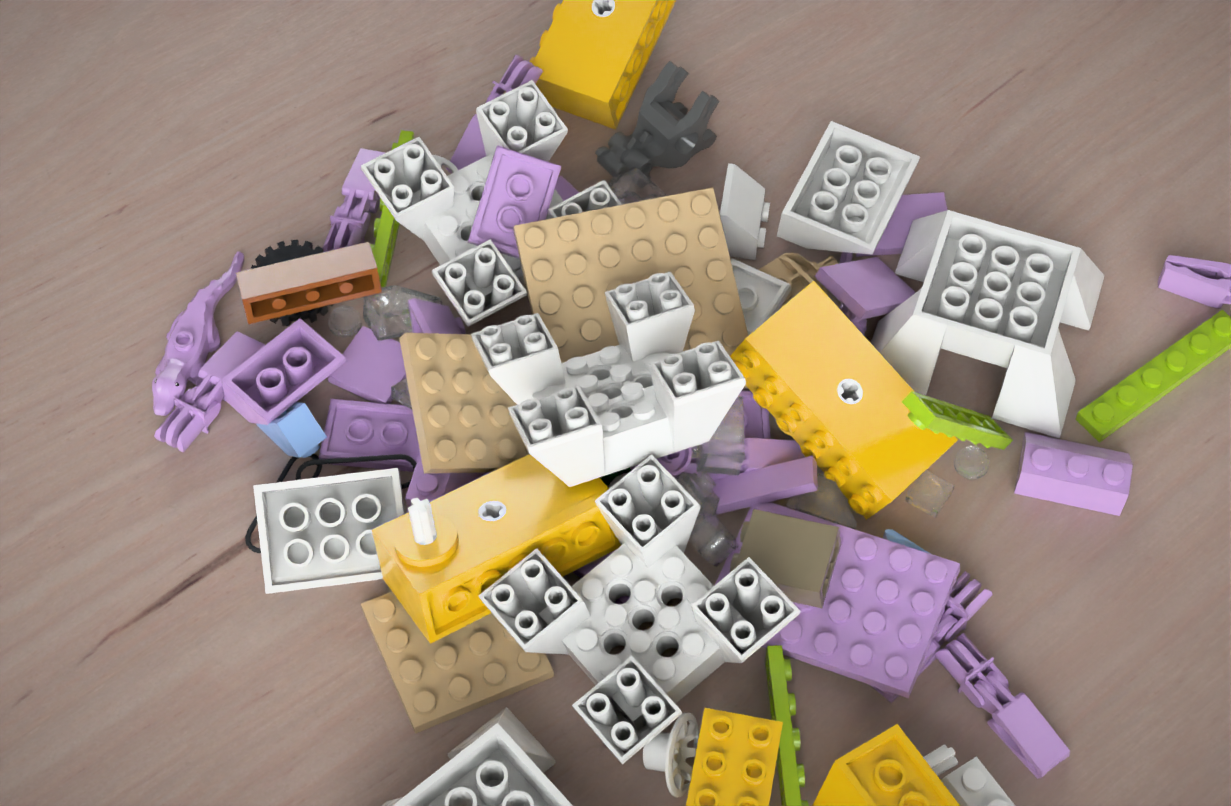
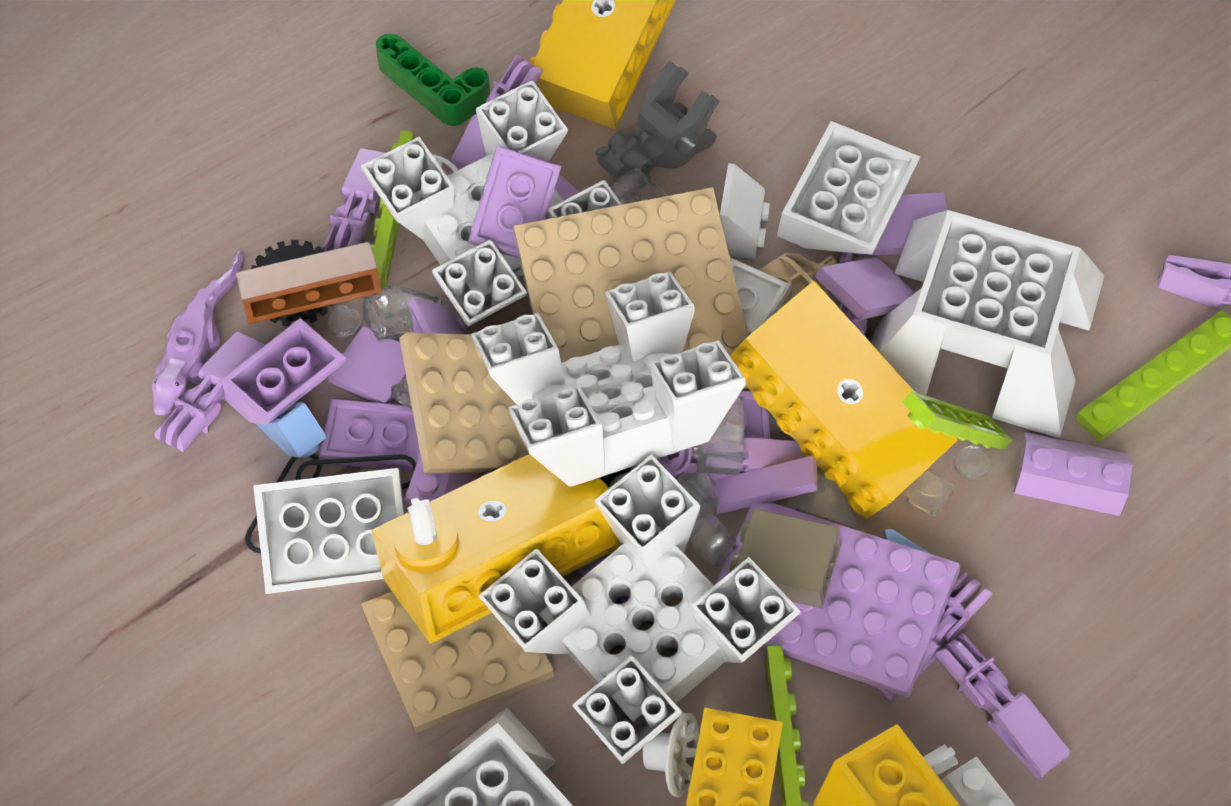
(446, 98): none -> green beam

